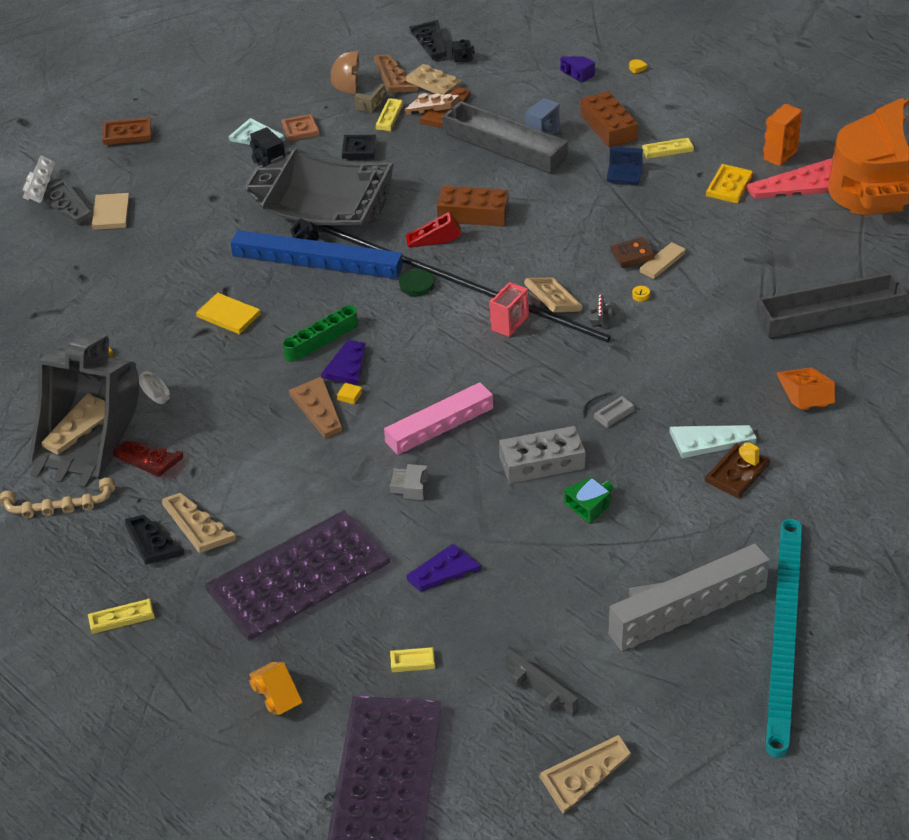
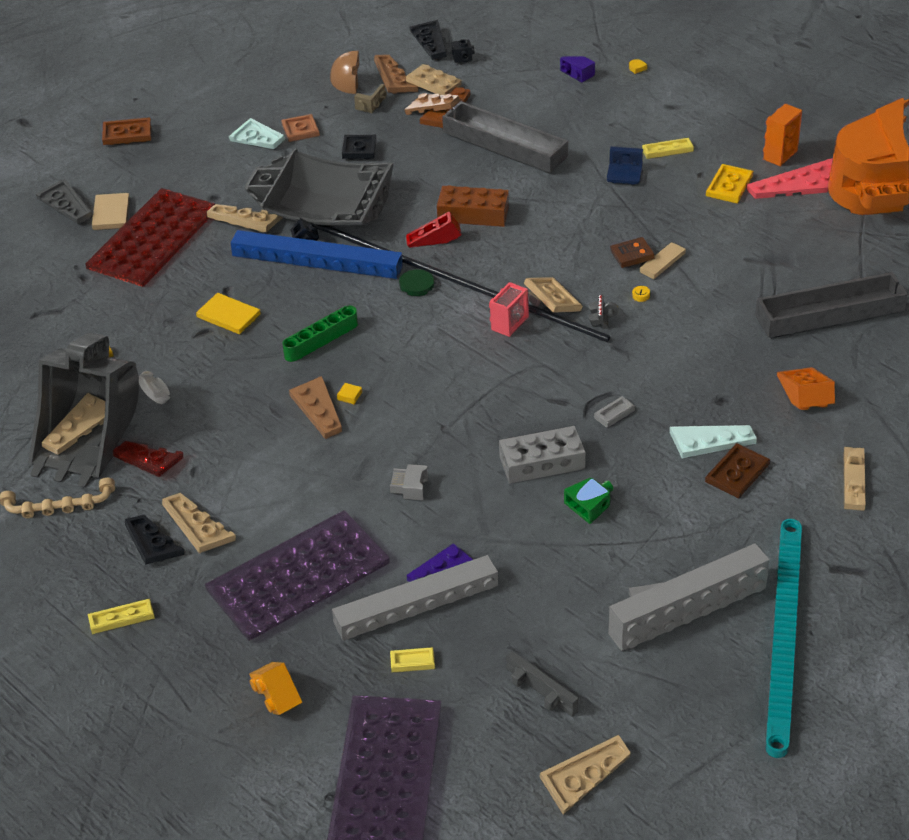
(38, 179): white bracket -> none
(150, 237): none -> clear red piece
(245, 217): none -> tan wing
(266, 146): black brick -> none
(346, 364): dark purple wing -> none
(389, 114): light yellow tile -> none
(414, 597): none -> light grey brick
(438, 418): bright pink brick -> none
(544, 116): sand blue brick -> none
(608, 119): dark orange brick -> none
(750, 453): yellow tile -> none
(854, 478): none -> tan hinge

